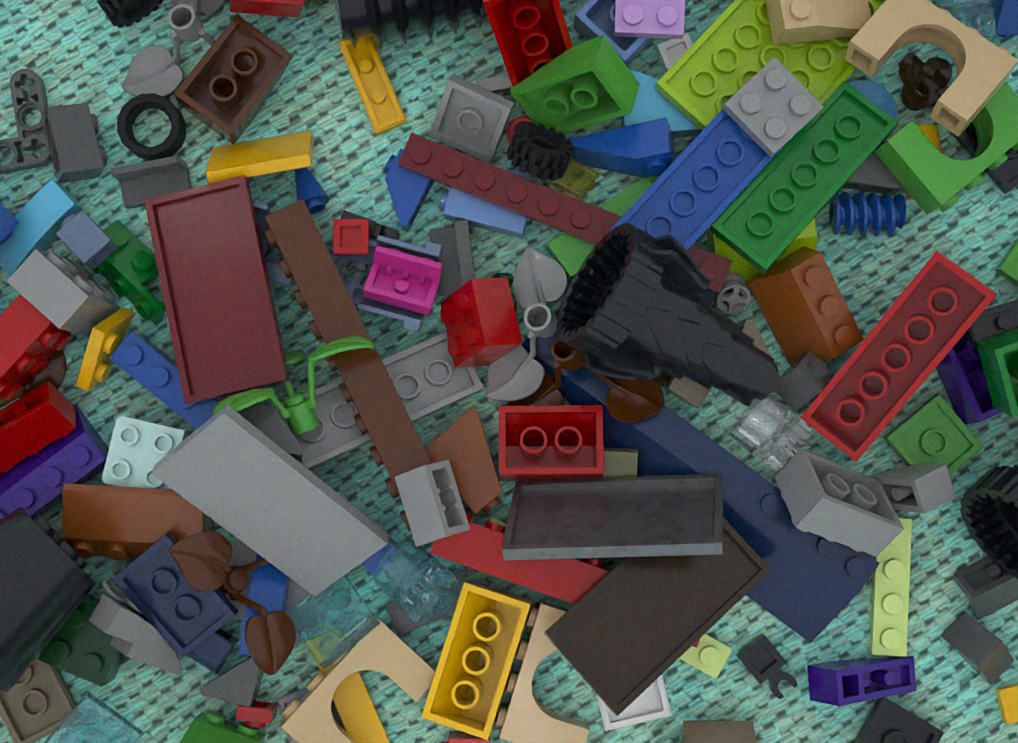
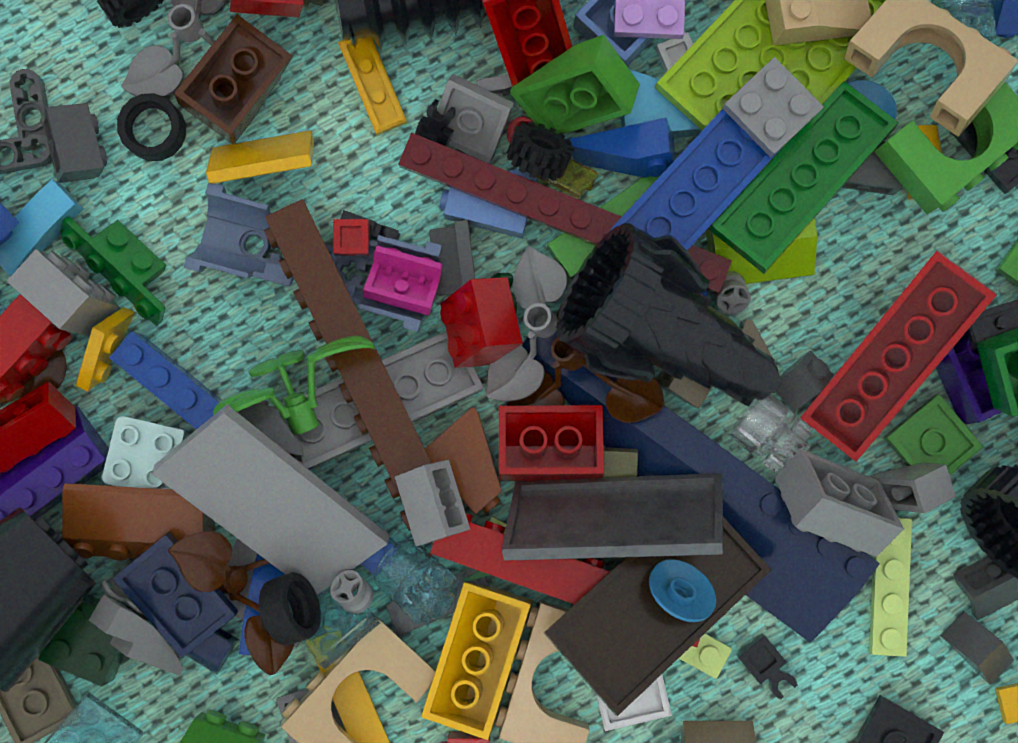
(86, 239): sand blue brick -> none
(151, 179): dark grey panel -> none
(216, 290): dark red tile -> none
(237, 684): dark grey slope -> none
(257, 714): red plate -> none
(276, 612): none -> black tyre
(310, 191): blue cone -> none
(343, 588): none -> light grey wheel
(406, 190): blue slope -> none
(434, 125): none -> black plate
(682, 590): none -> dark azure dish
(805, 307): dark orange slope -> none
(860, 679): dark purple slope -> none
(867, 212): blue piece -> none
(927, 78): dark brown plate -> none

